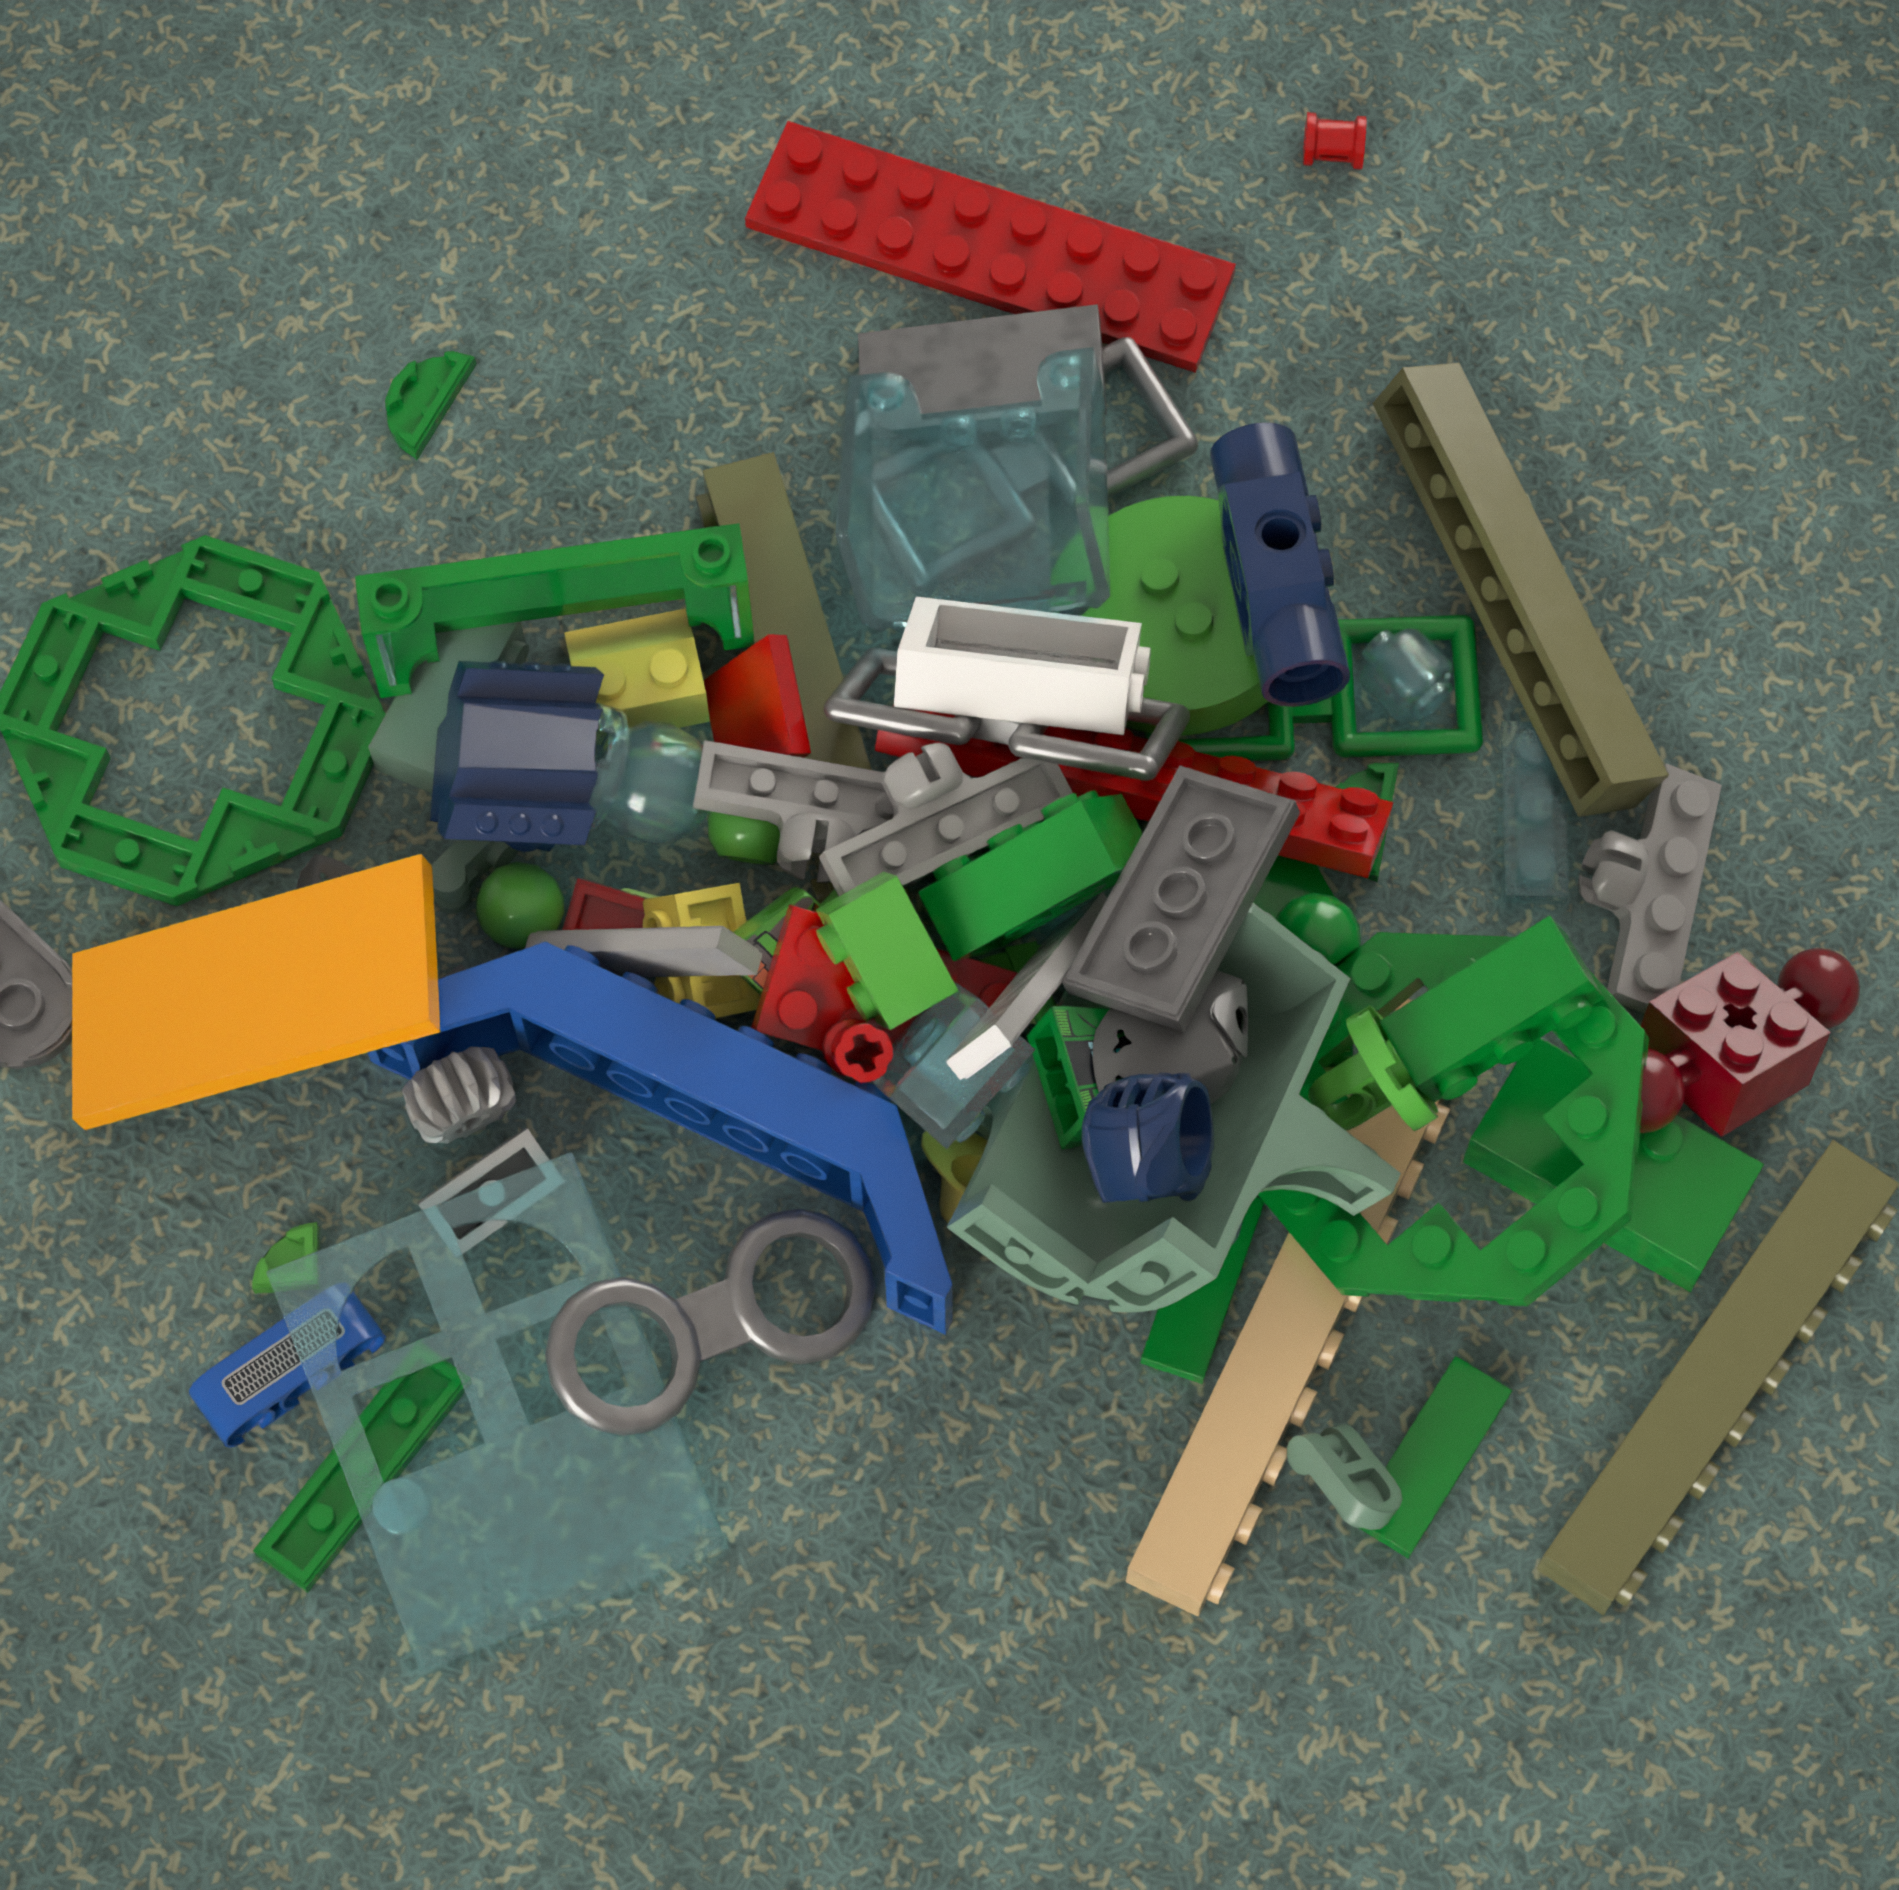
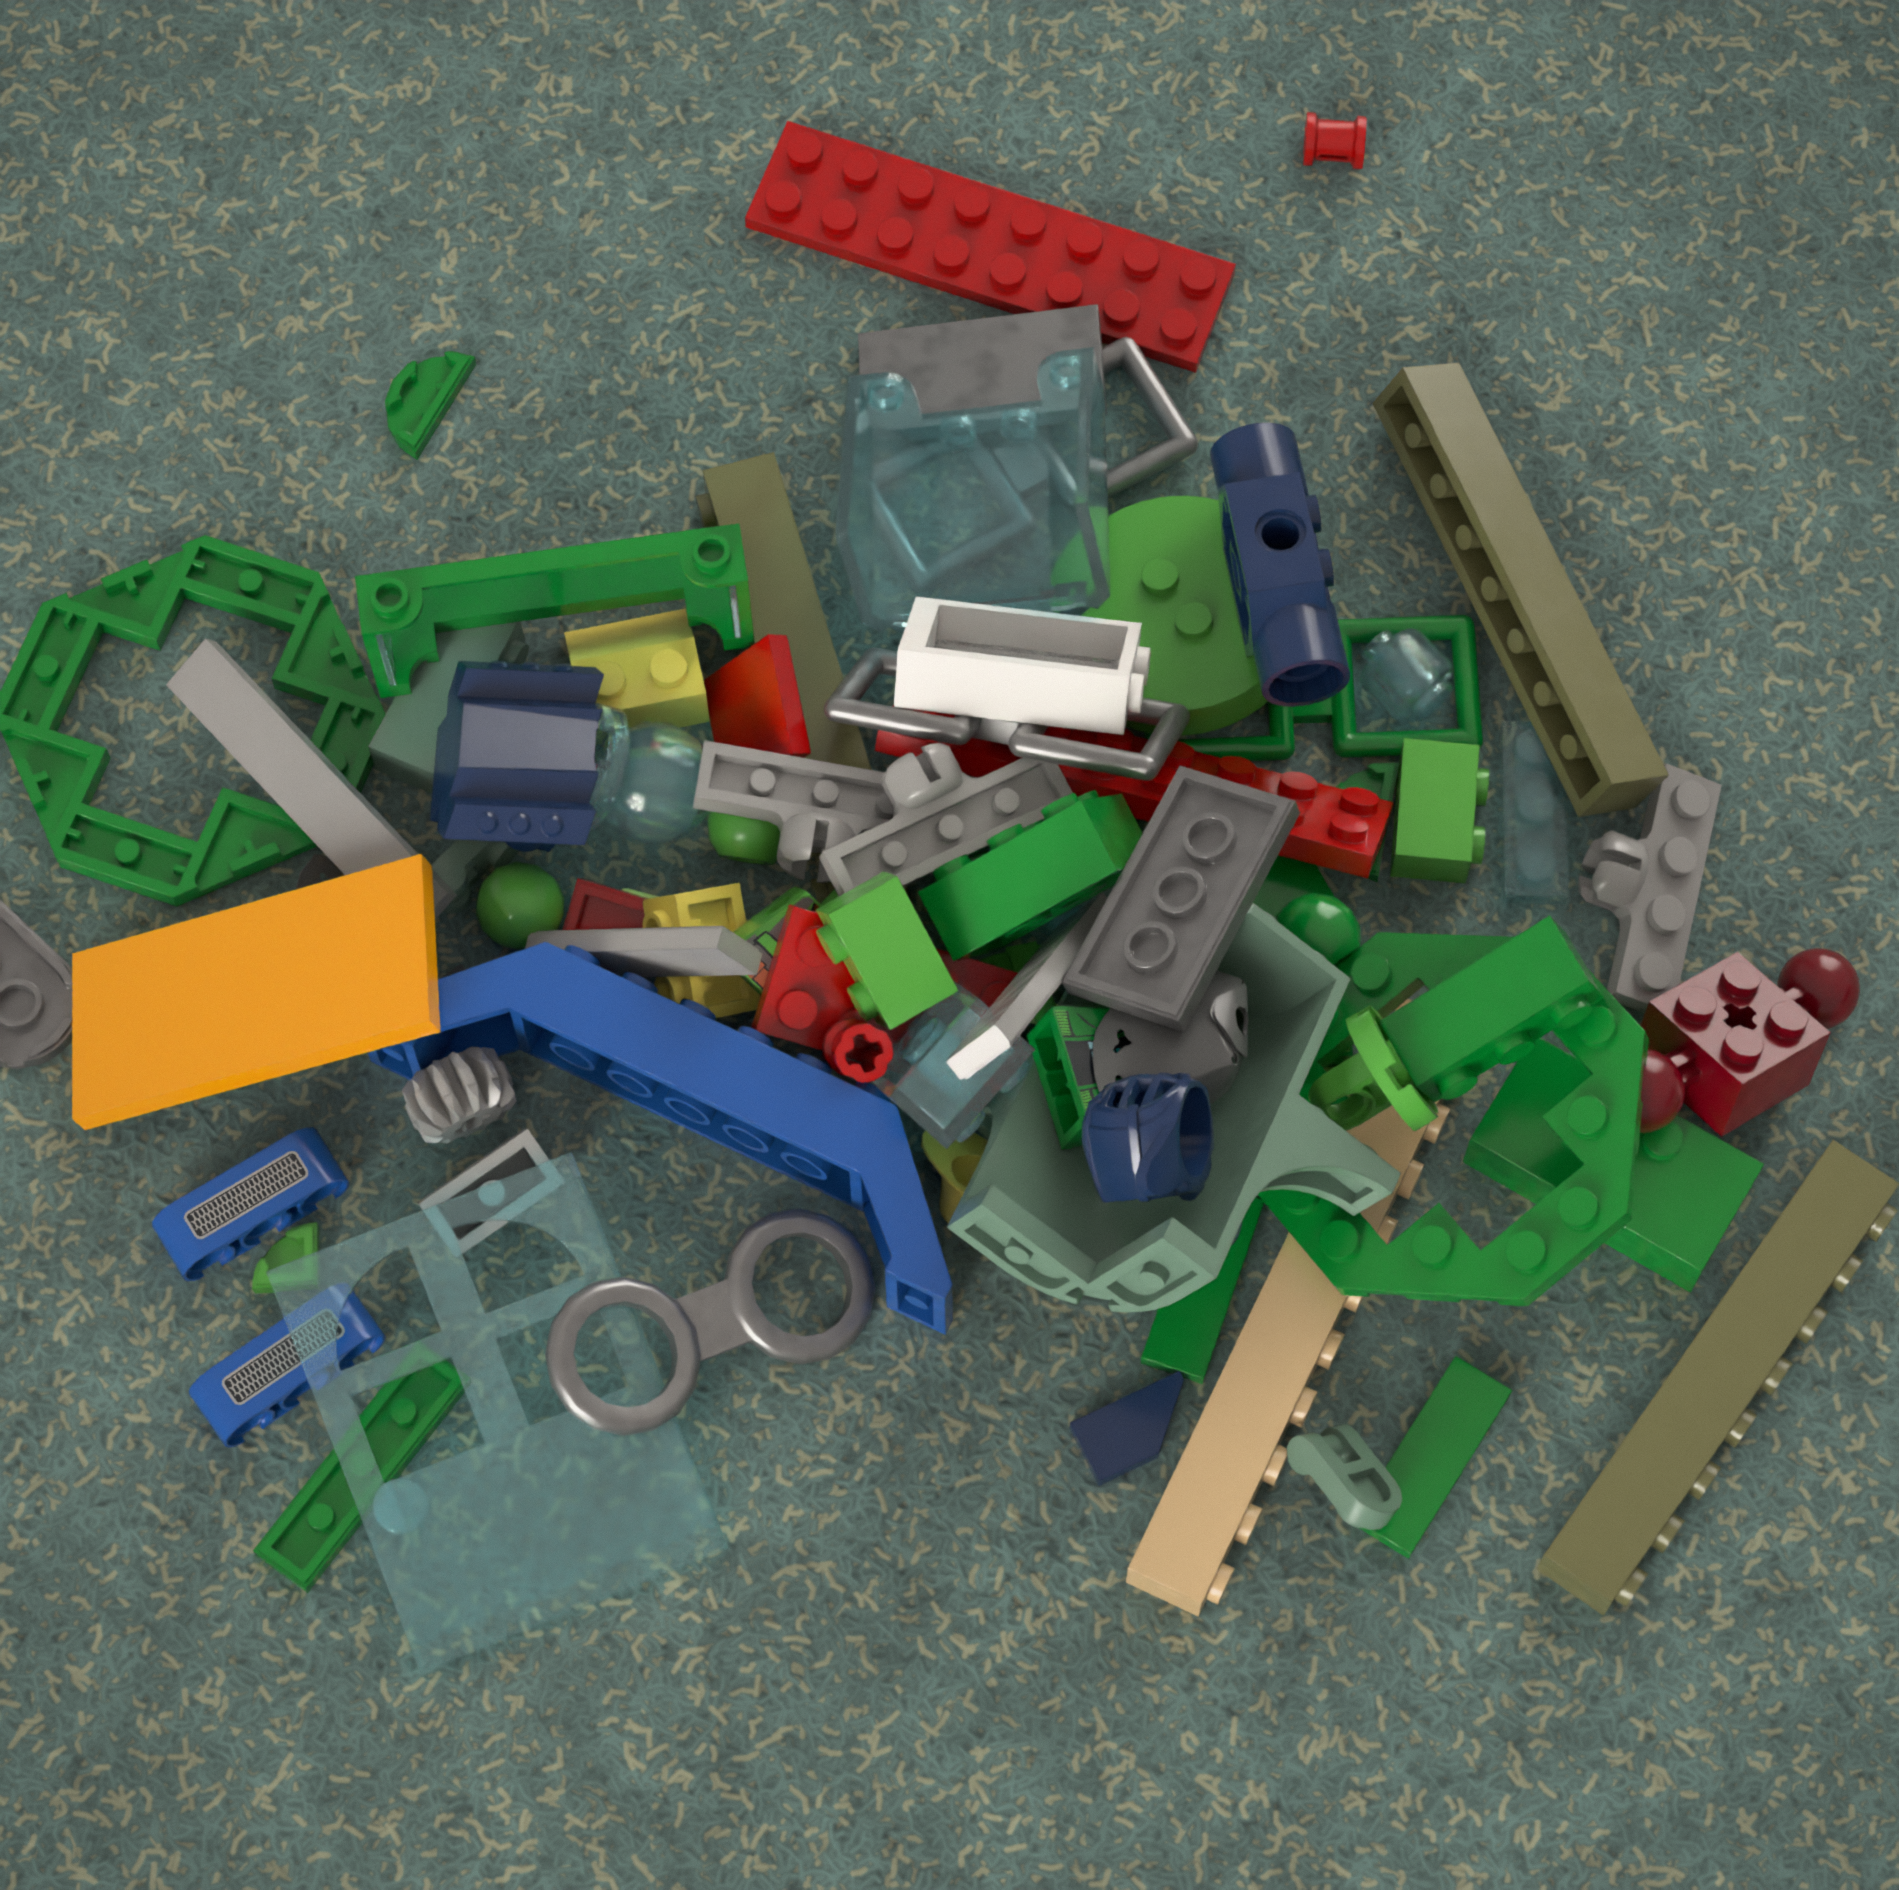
(248, 1201): none -> blue beam
(290, 766): none -> light grey tile
(1128, 1429): none -> dark blue tile
(1437, 811): none -> bright green brick

